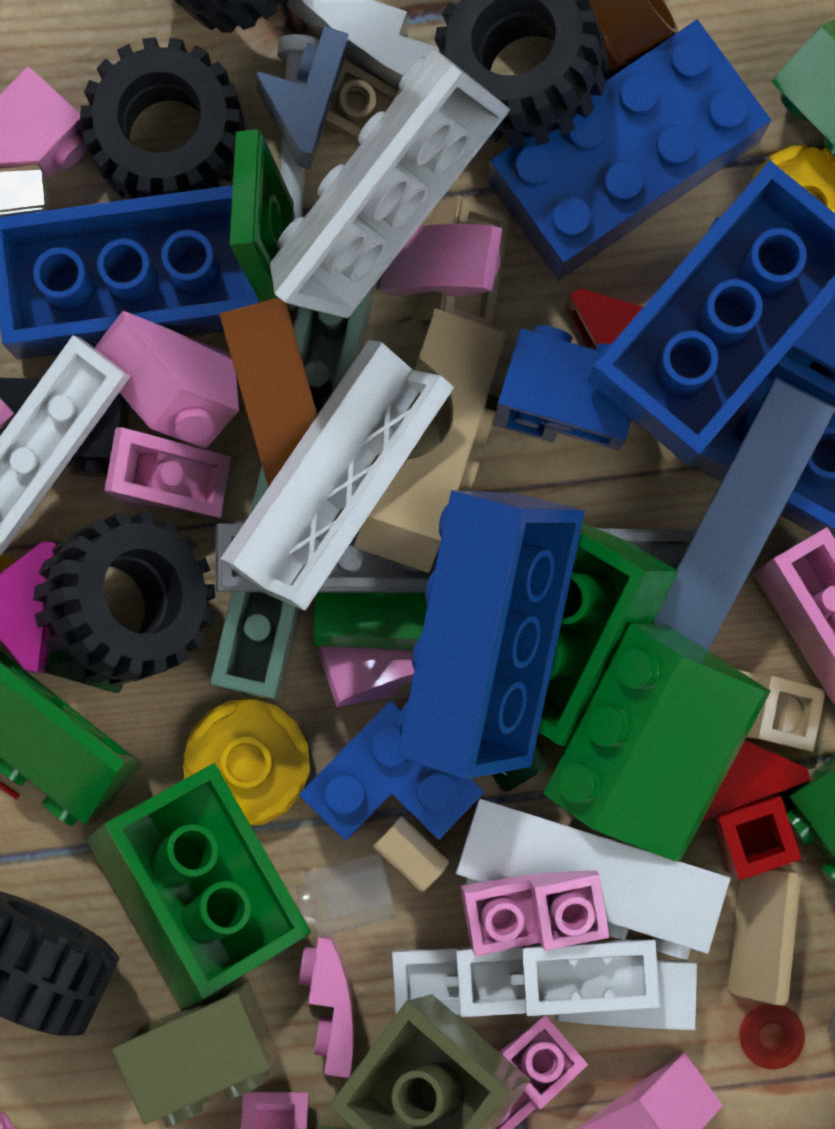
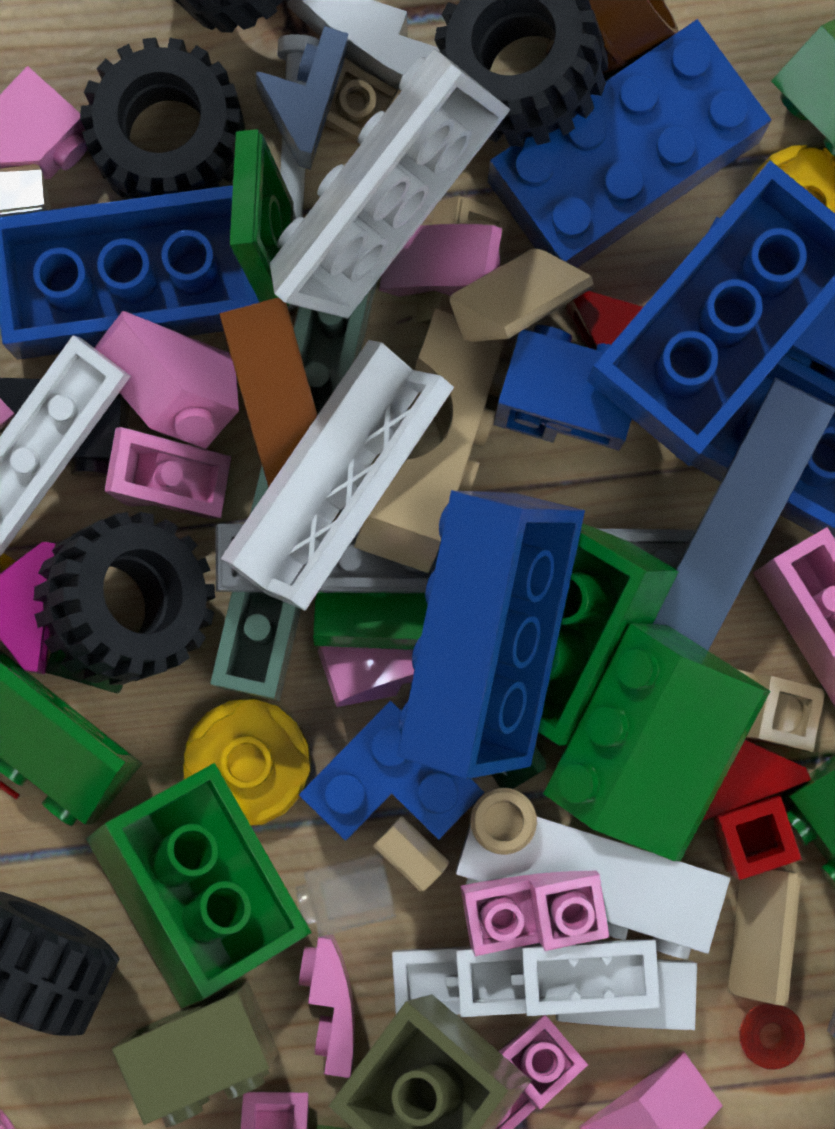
(503, 821): none -> tan tile
(516, 295): none -> tan slope

